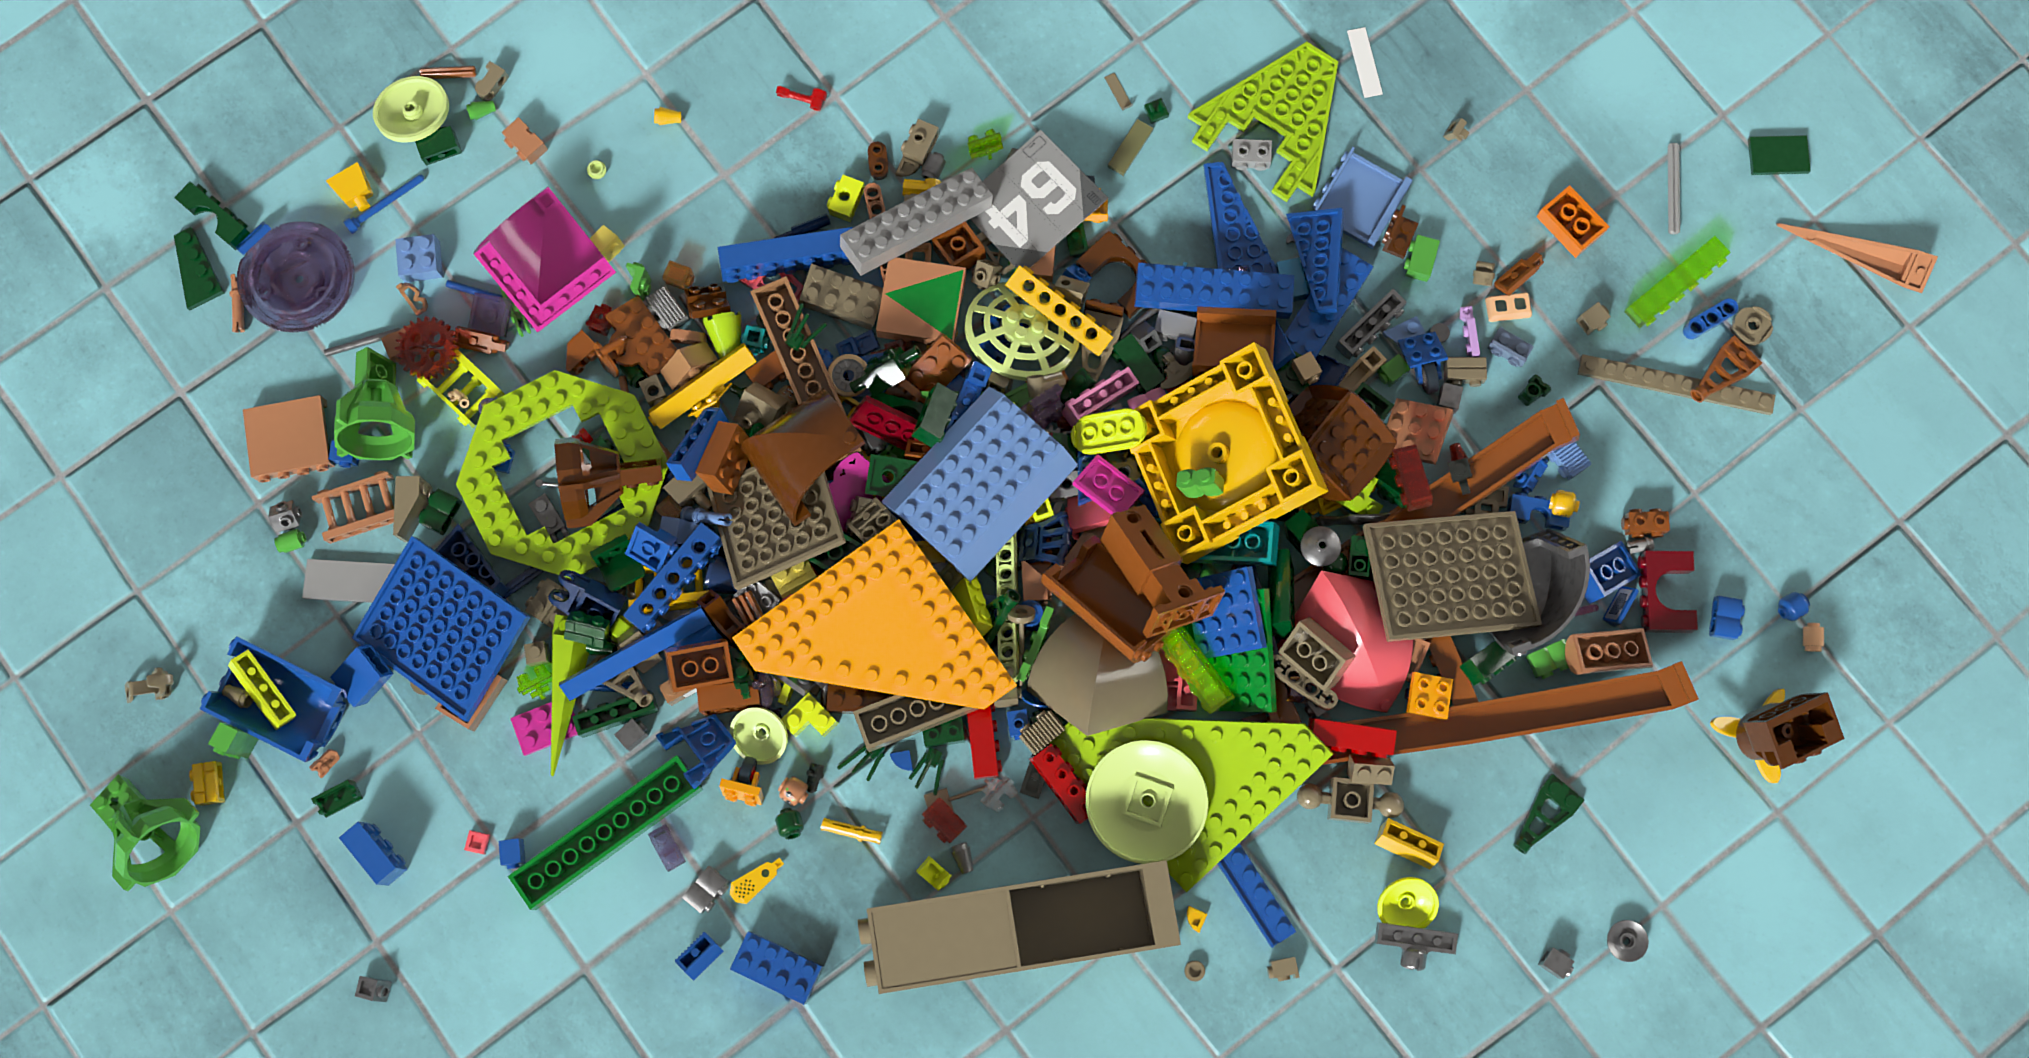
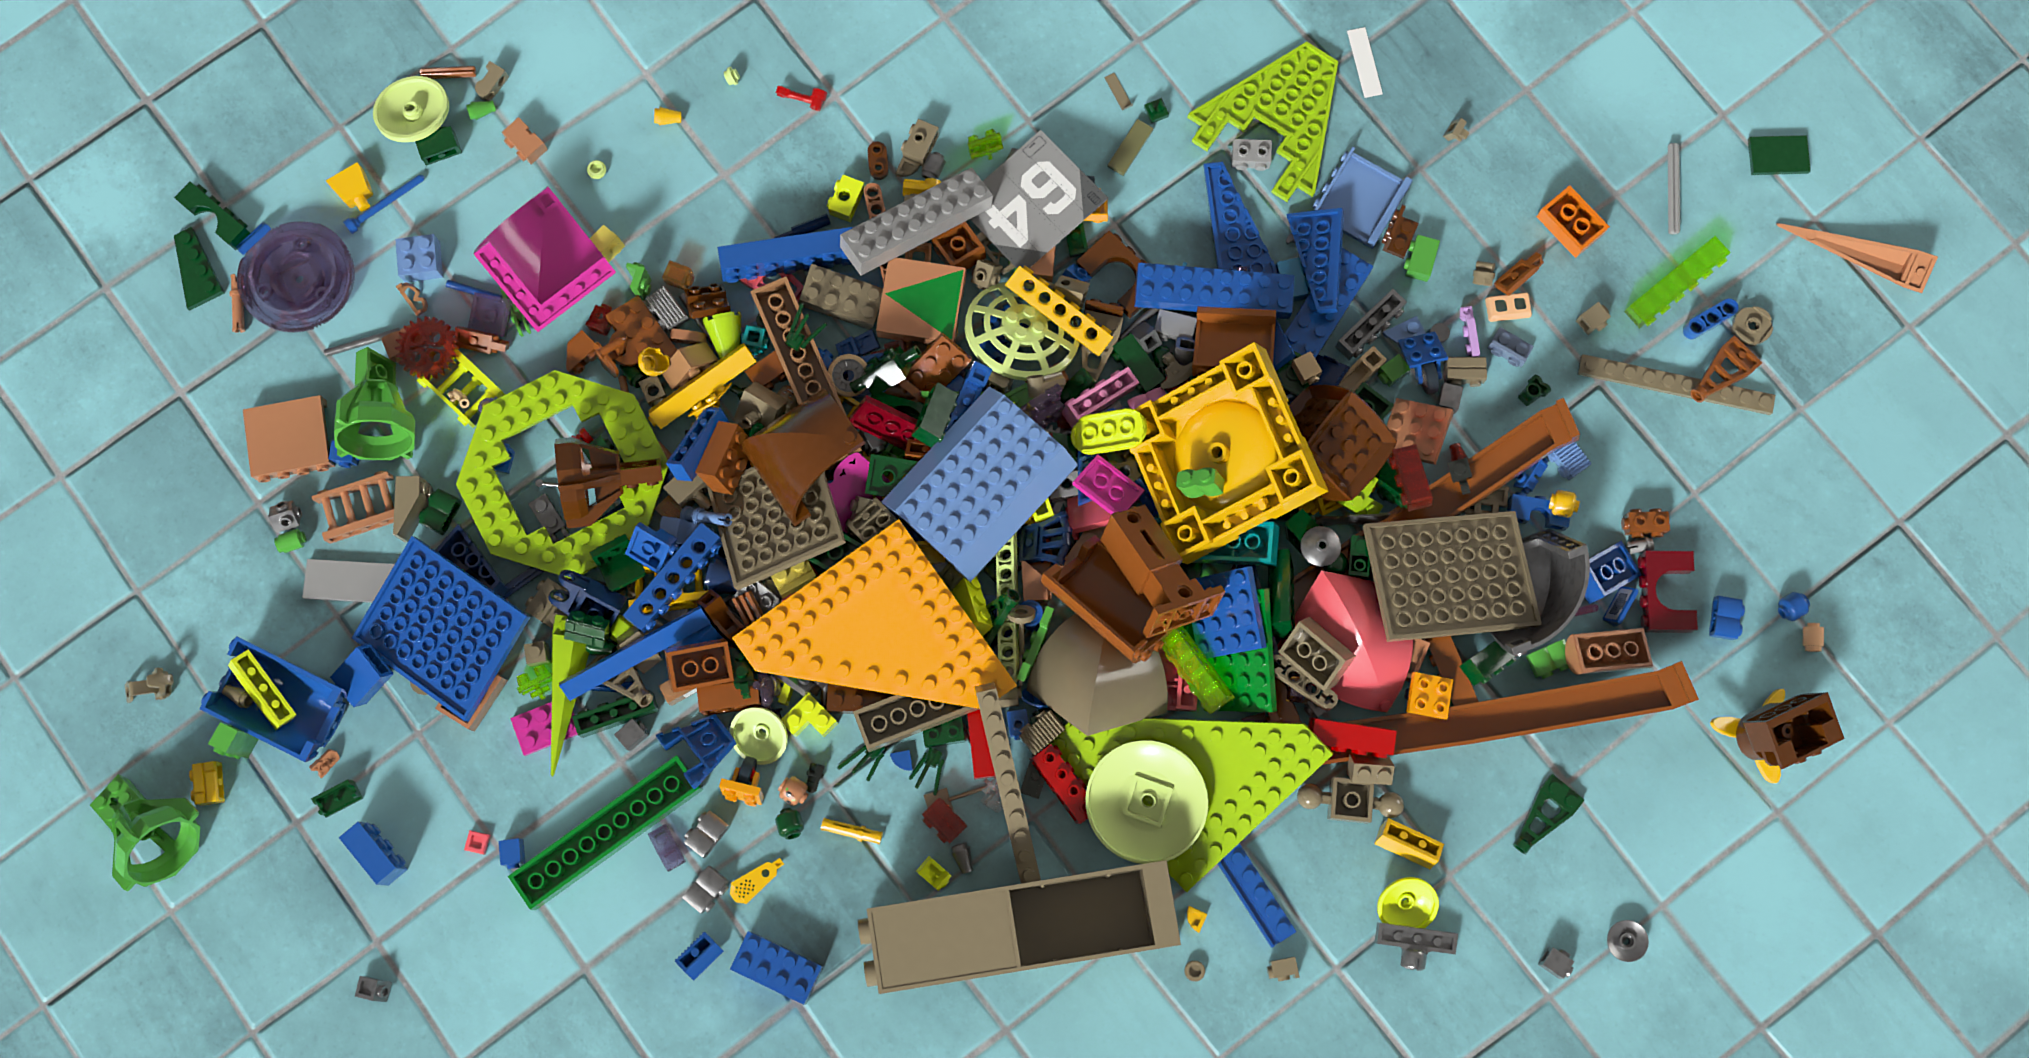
(653, 362): none -> yellow hair
(706, 834): none -> flat silver brick
(731, 76): none -> yellowish green plate
(1007, 782): none -> dark tan brick

